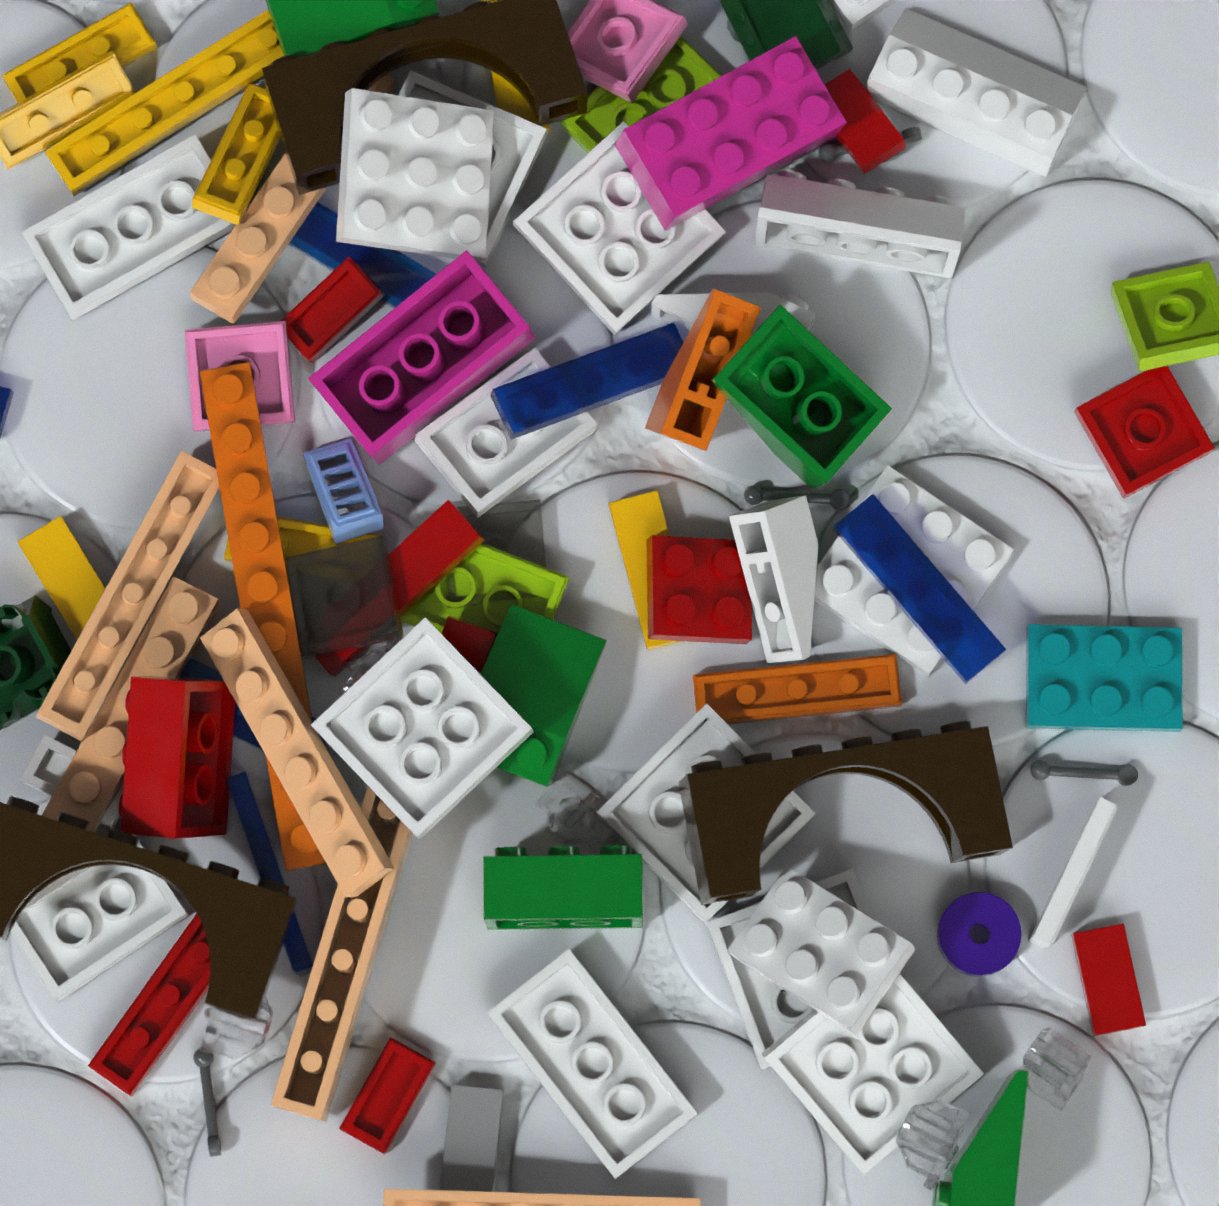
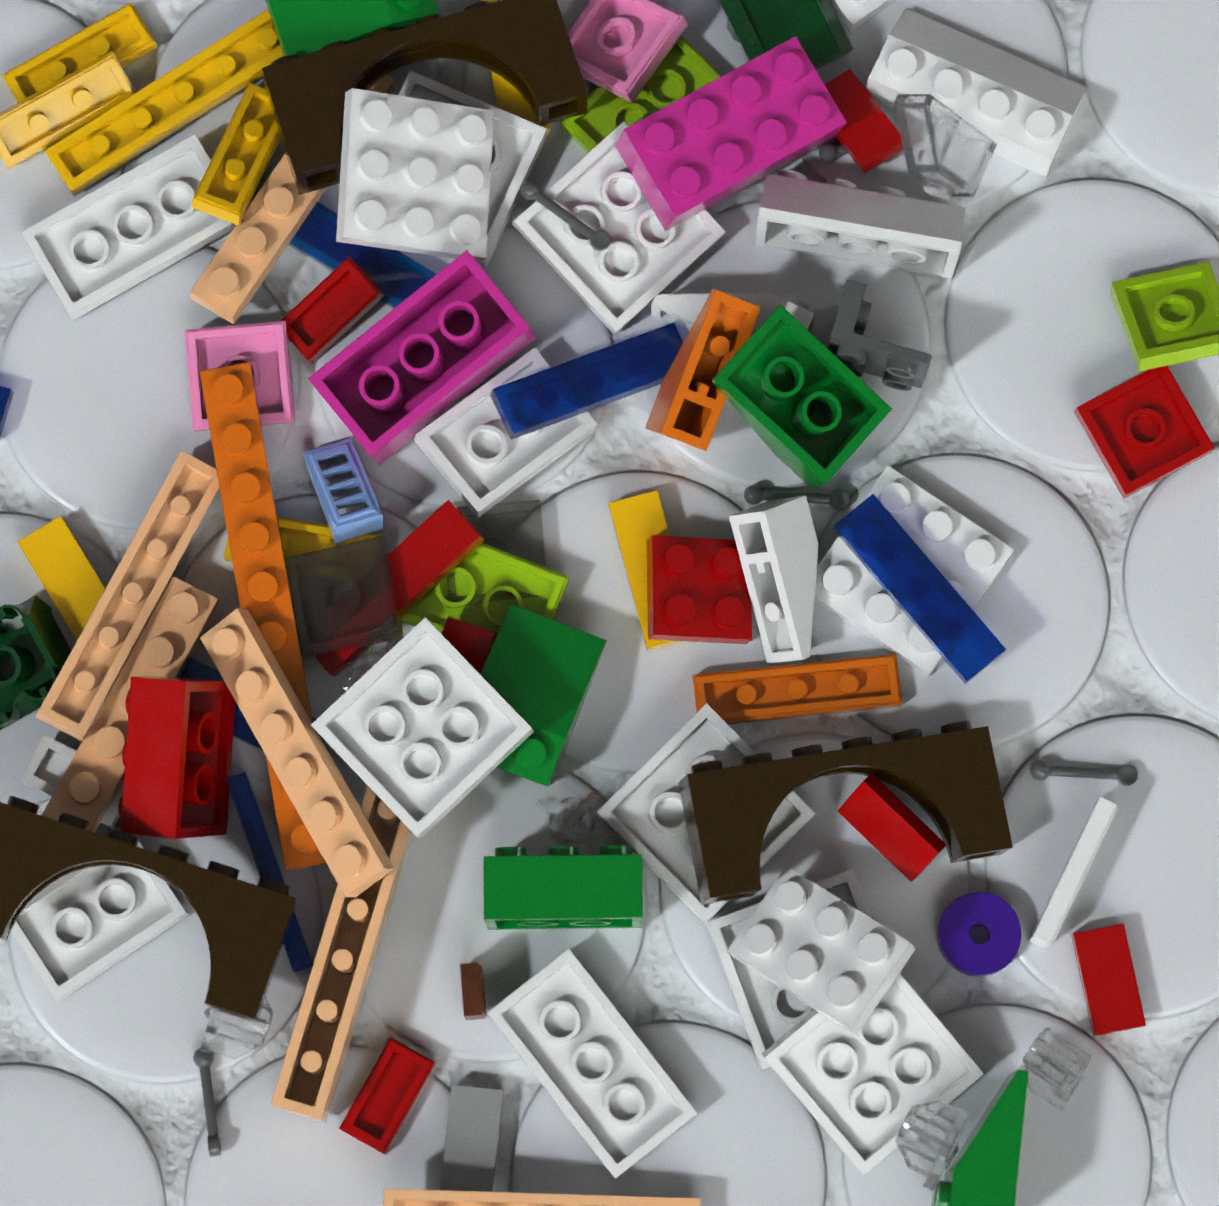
(157, 1012): red tile -> none
(473, 991): none -> copper tile
(598, 239): none -> dark grey hinge
(862, 354): none -> dark grey bracket
(891, 827): none -> red tile
(941, 146): none -> clear slope
(1104, 678): teal plate -> none

